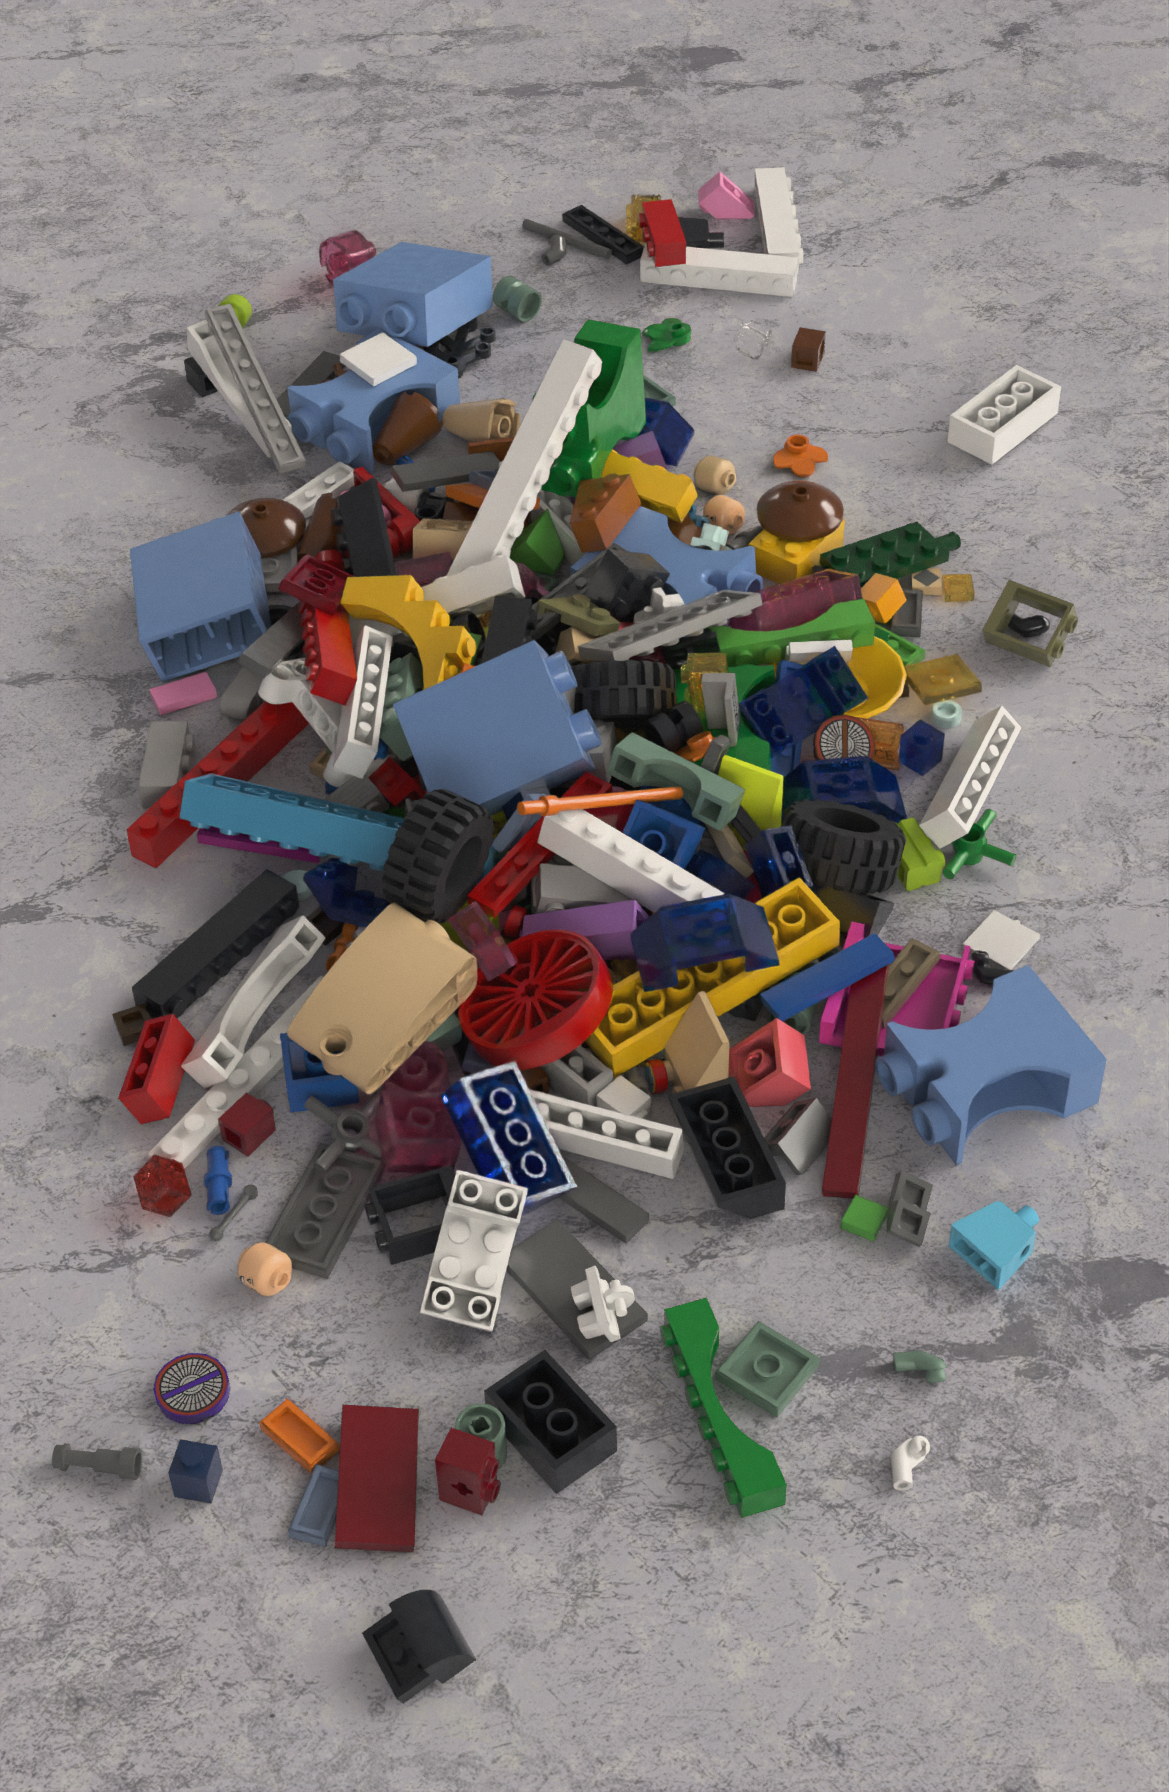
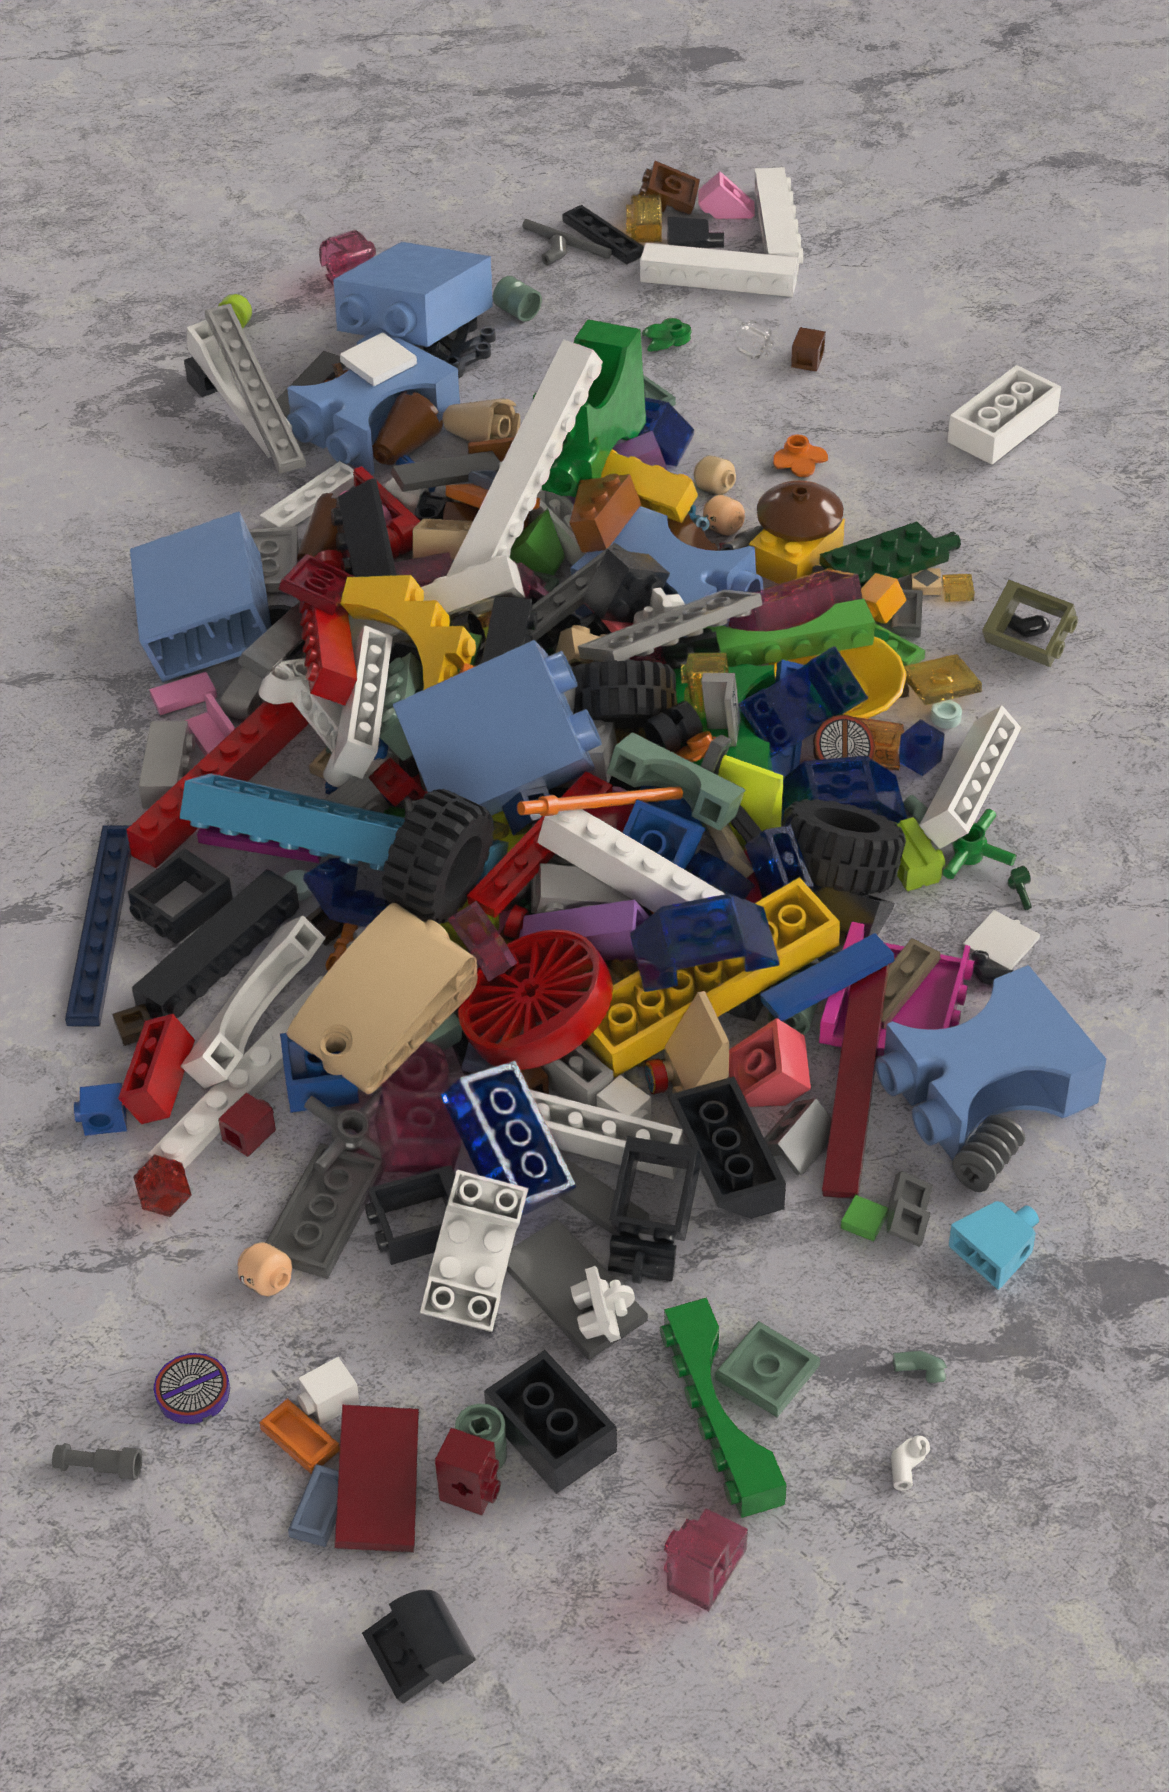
(100, 928): none -> dark blue tile
(101, 1109): none -> blue brick
(180, 868): none -> black window
(195, 1471): dark blue brick -> none
(210, 726): none -> bright pink panel
(217, 1180): blue pin -> none
(250, 1192): dark grey hinge -> none
(272, 524): reddish brown dish -> none
(326, 1390): none -> white brick
(516, 827): sand blue tile -> none
(580, 613): olive wing -> none
(642, 1258): none -> black hips
(661, 1154): none -> black window
(662, 233): red brick -> none
(674, 186): none -> reddish brown plate
(703, 1557): none -> clear pink brick
(711, 538): light aqua hips -> none
(805, 651): white slope -> none
(915, 808): none -> sand green arm
(987, 1152): none -> dark grey piece
(1019, 877): none -> dark green hand

